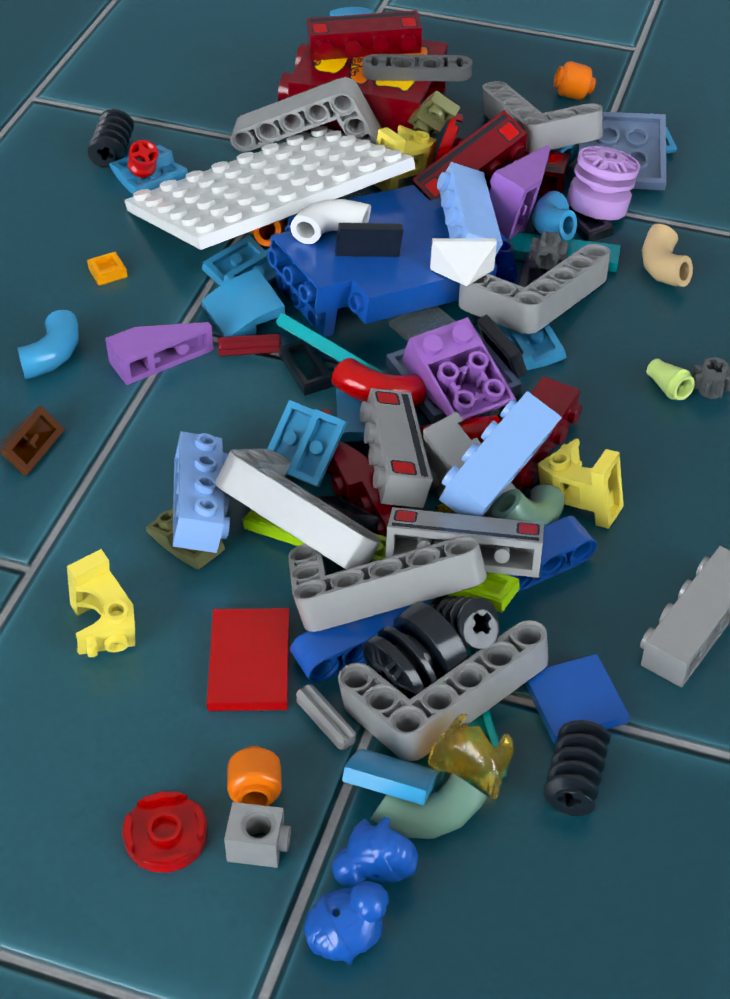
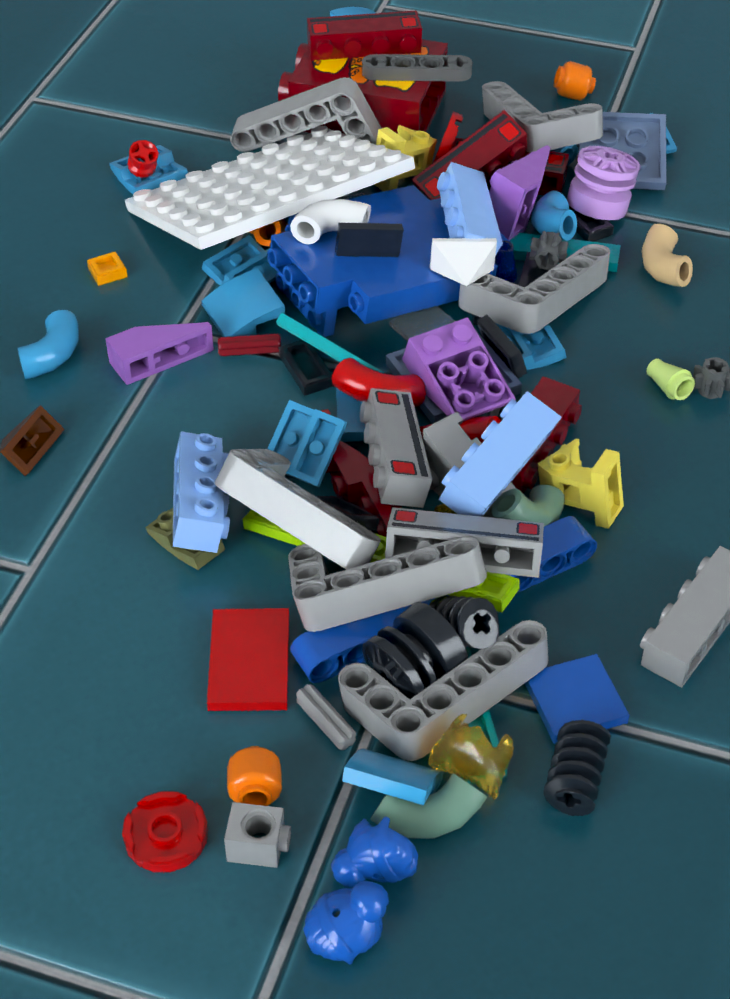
(97, 589): light yellow tile -> none
(110, 137): black piece -> none
(433, 114): olive slope -> none

